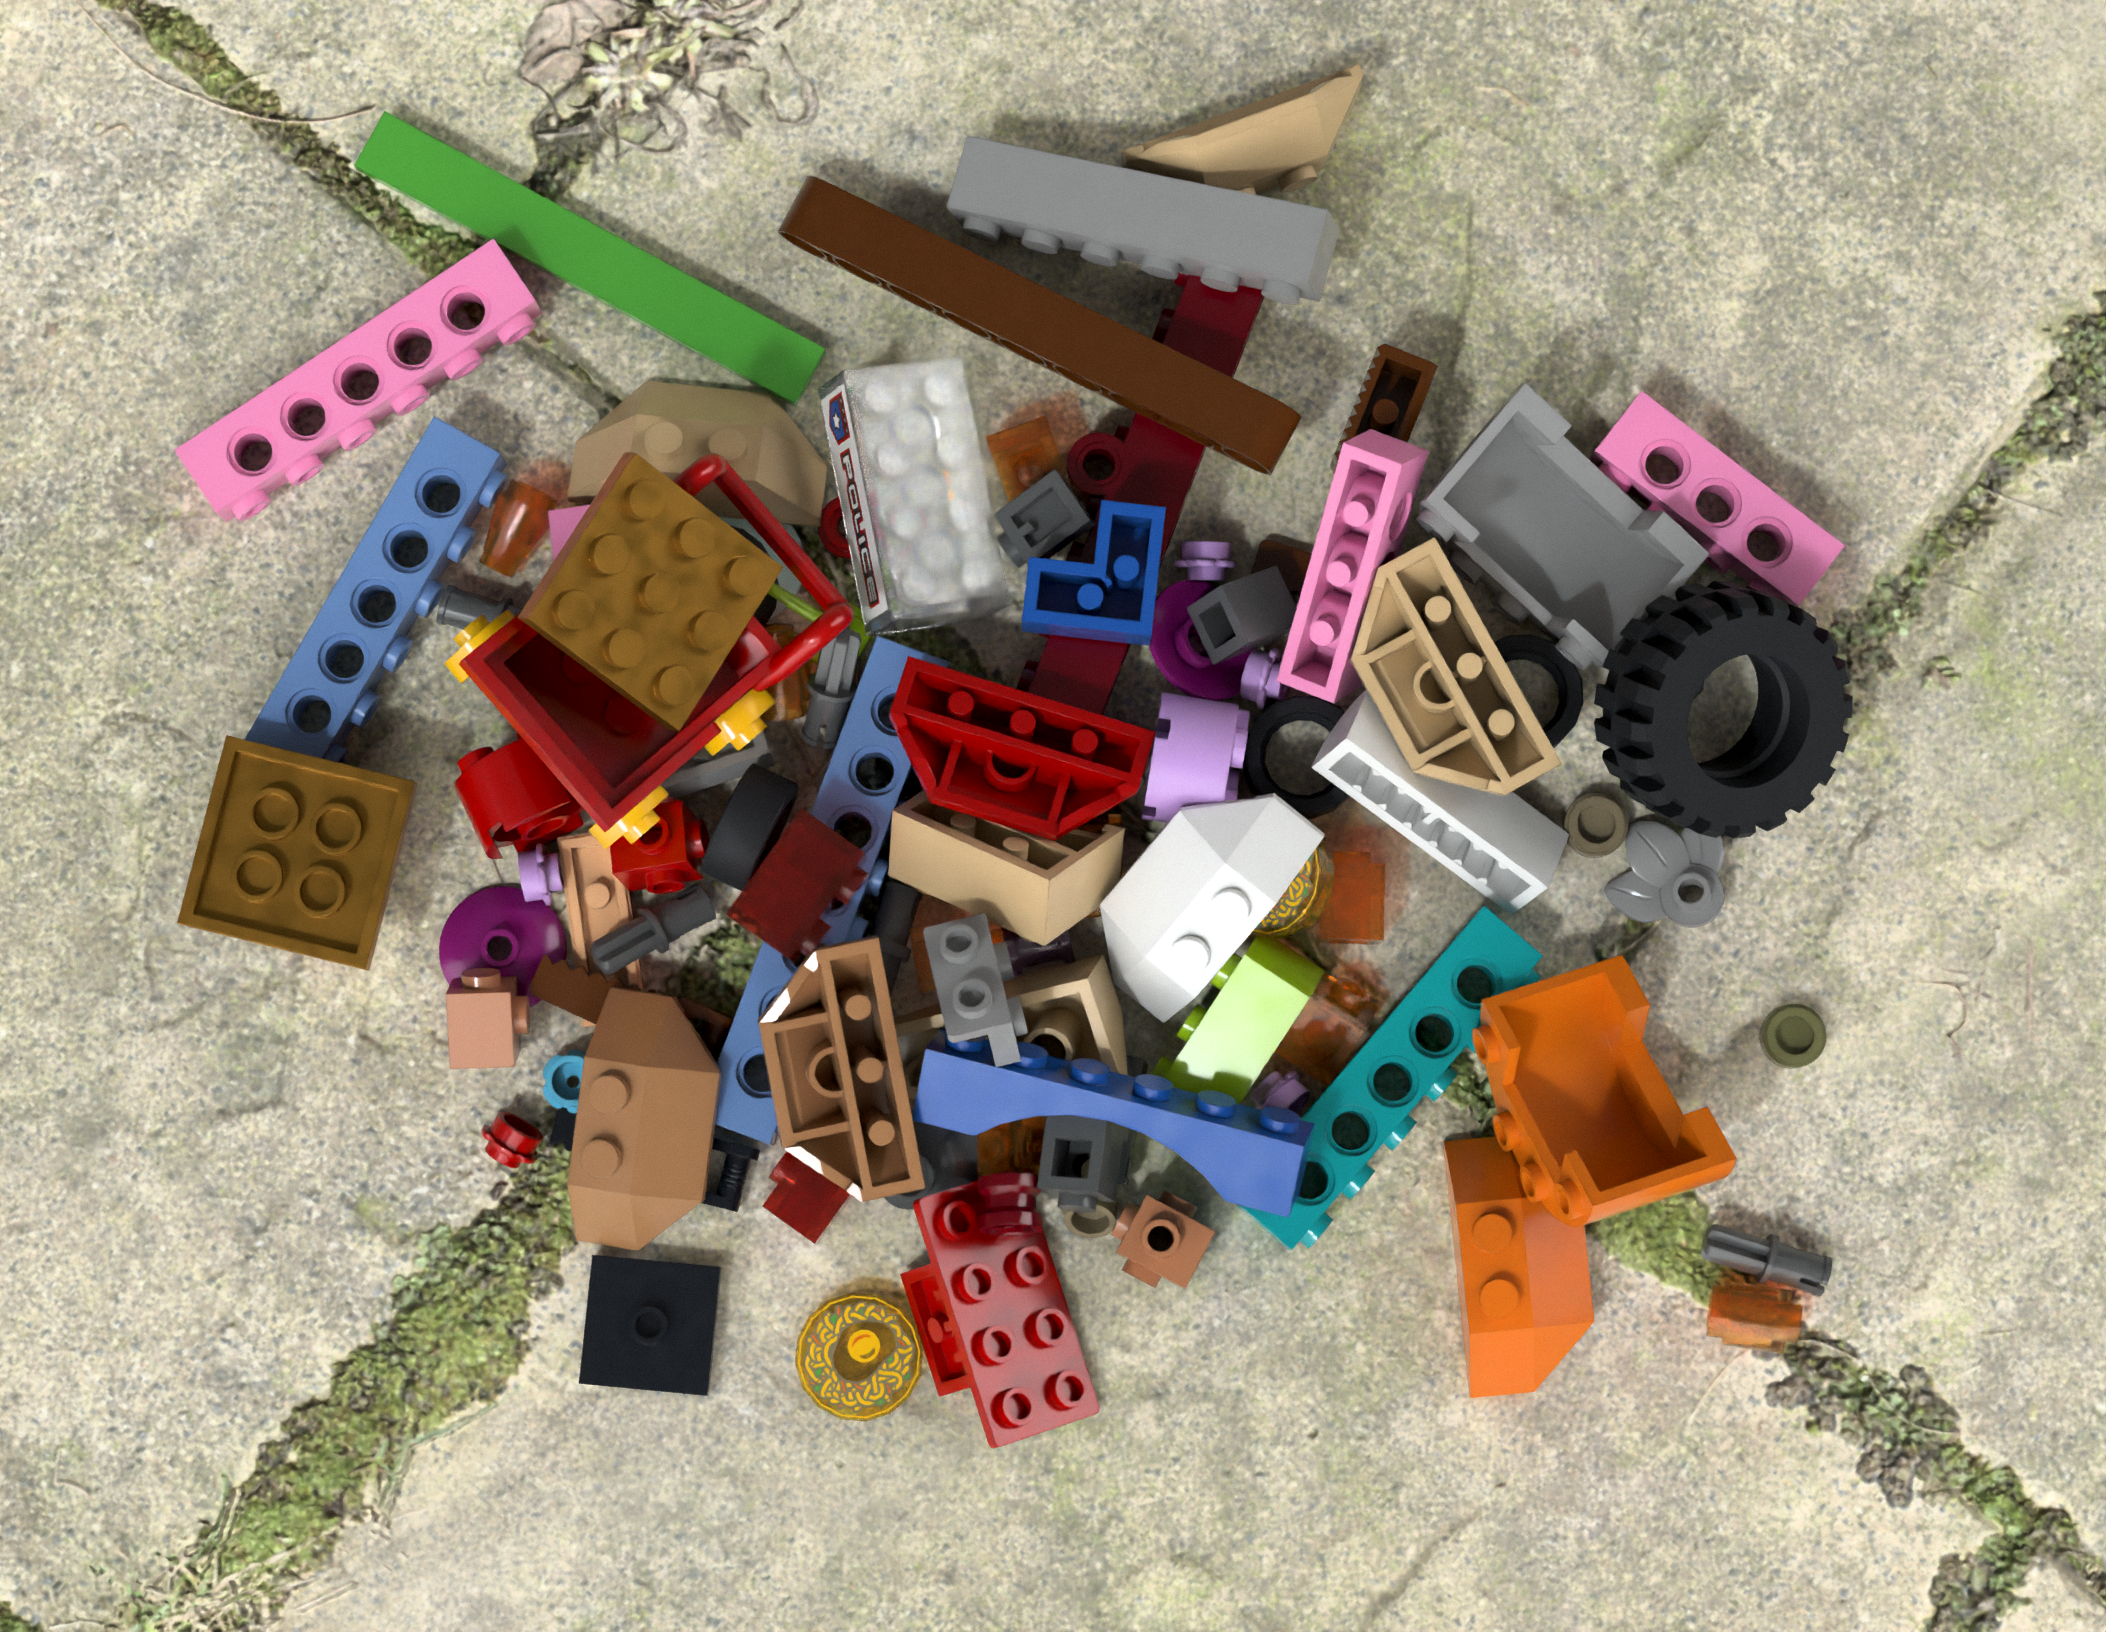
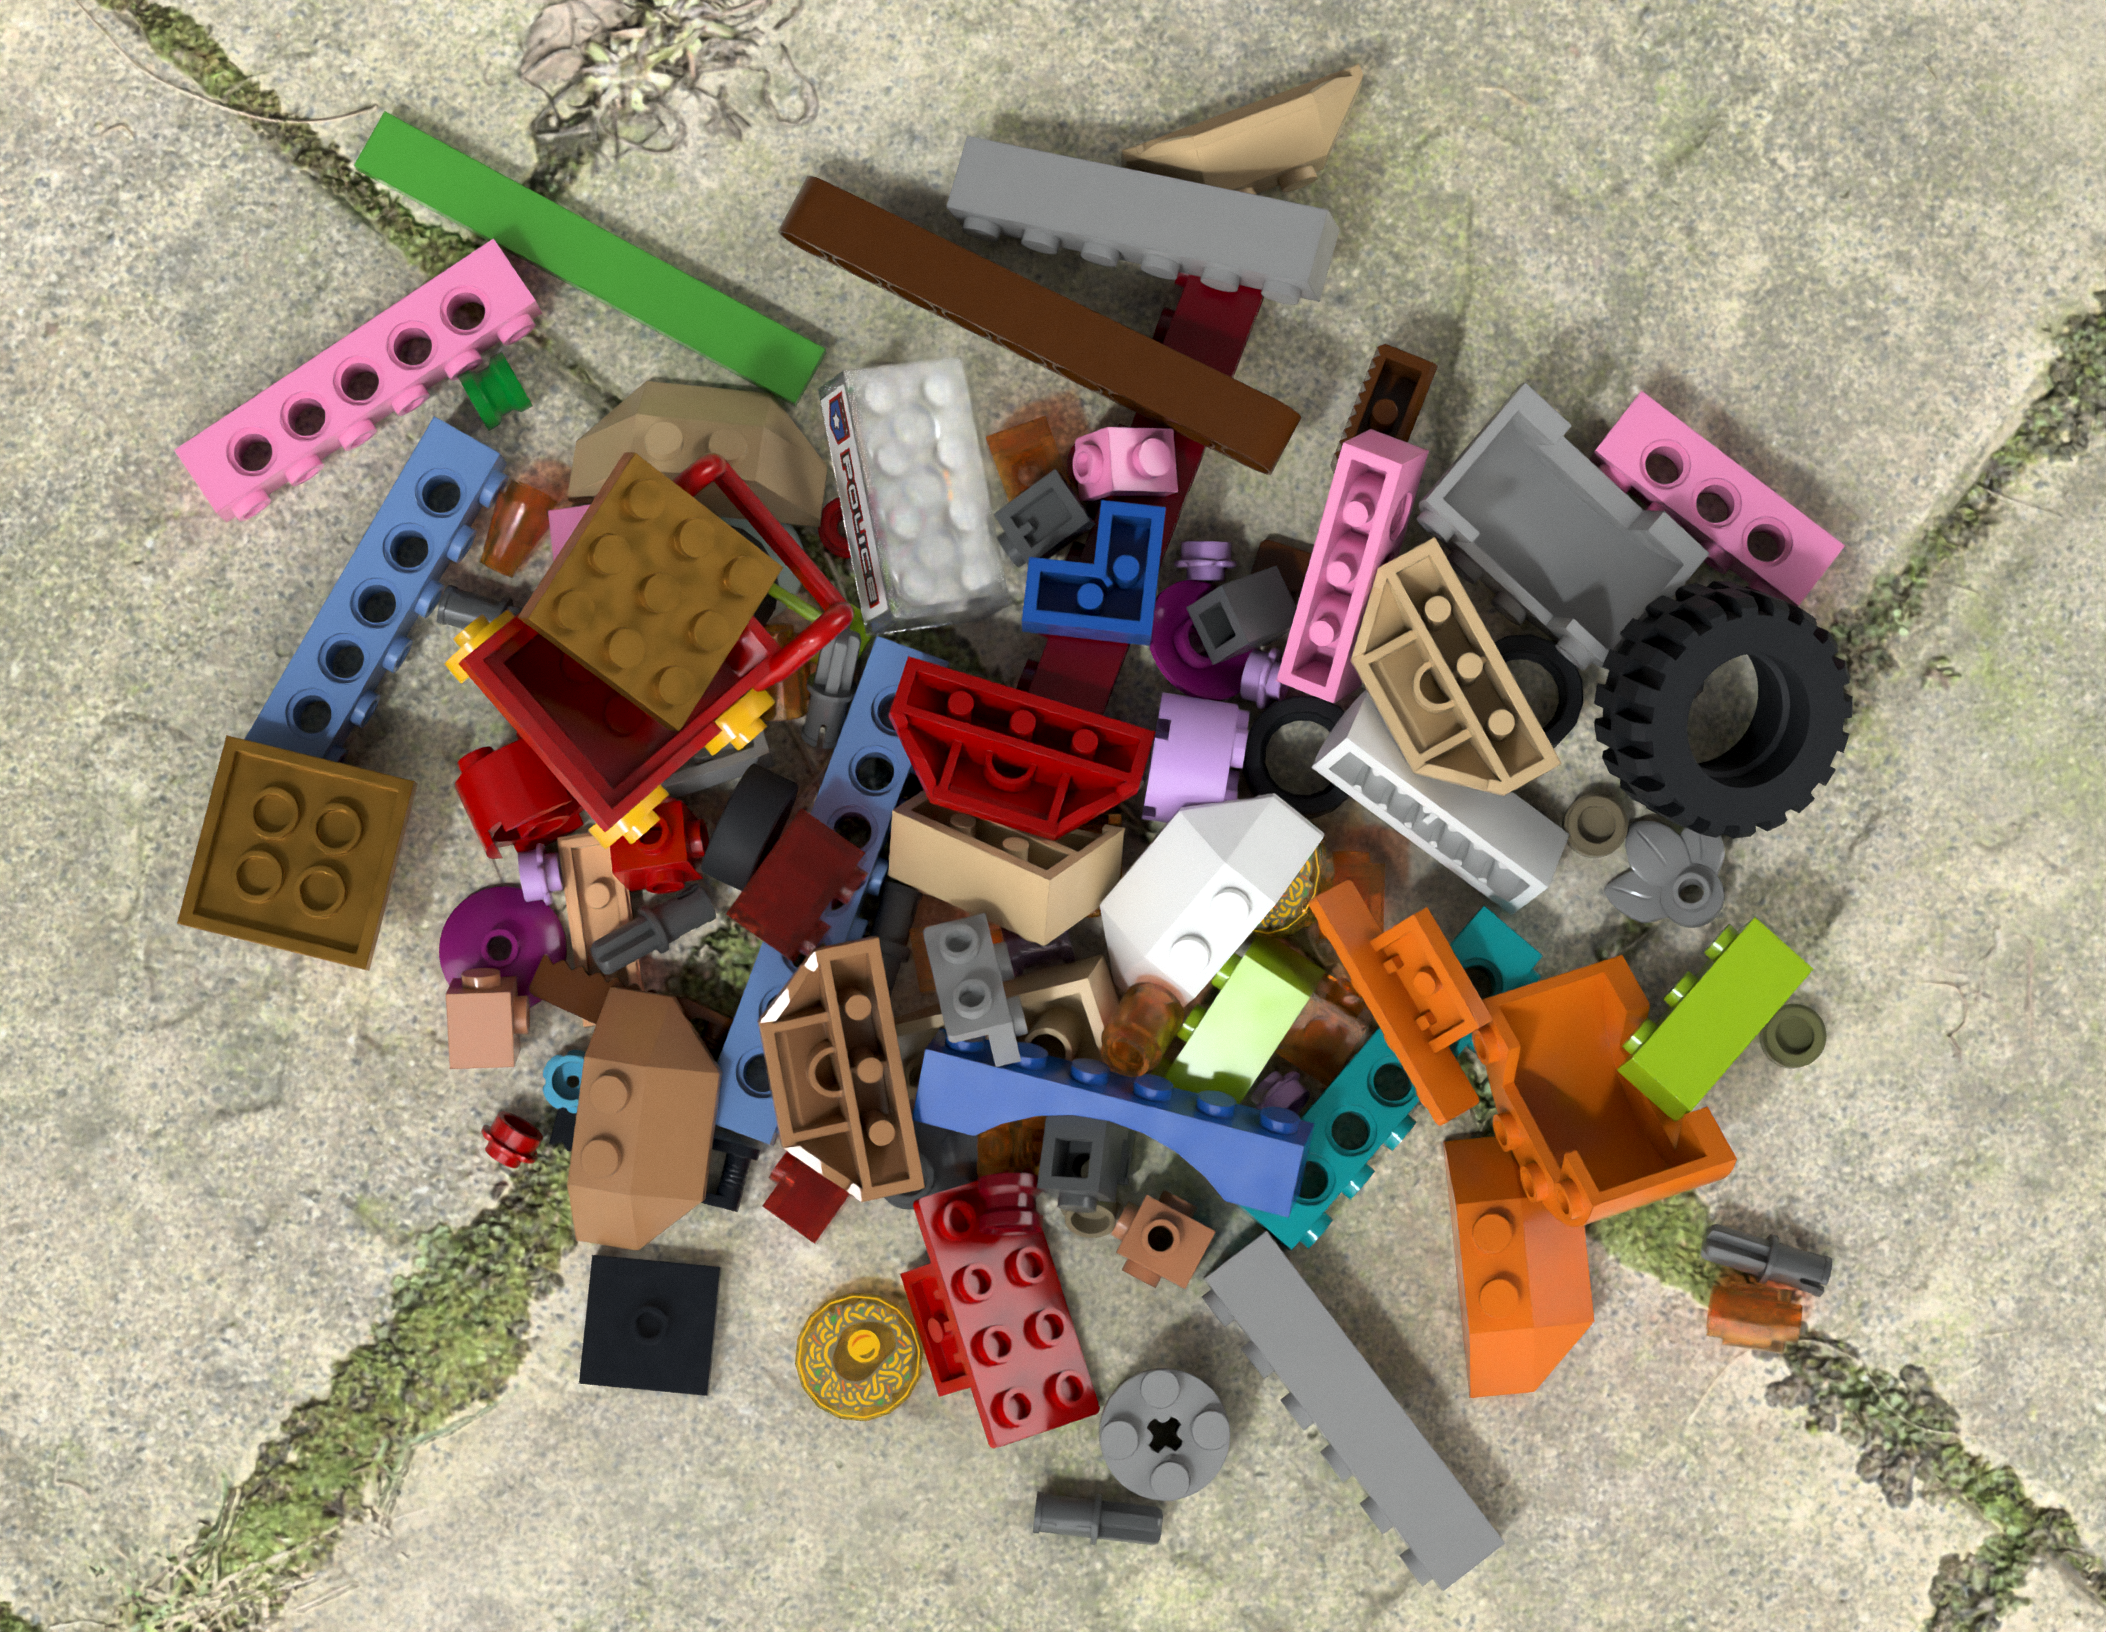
(495, 391): none -> green wheel
(1097, 1519): none -> dark grey axle
(1125, 463): none -> bright pink bracket
(1141, 1029): none -> clear orange brick
(1168, 1471): none -> light grey brick
(1352, 1411): none -> light grey brick
(1412, 992): none -> orange bracket
(1712, 1017): none -> lime wedge

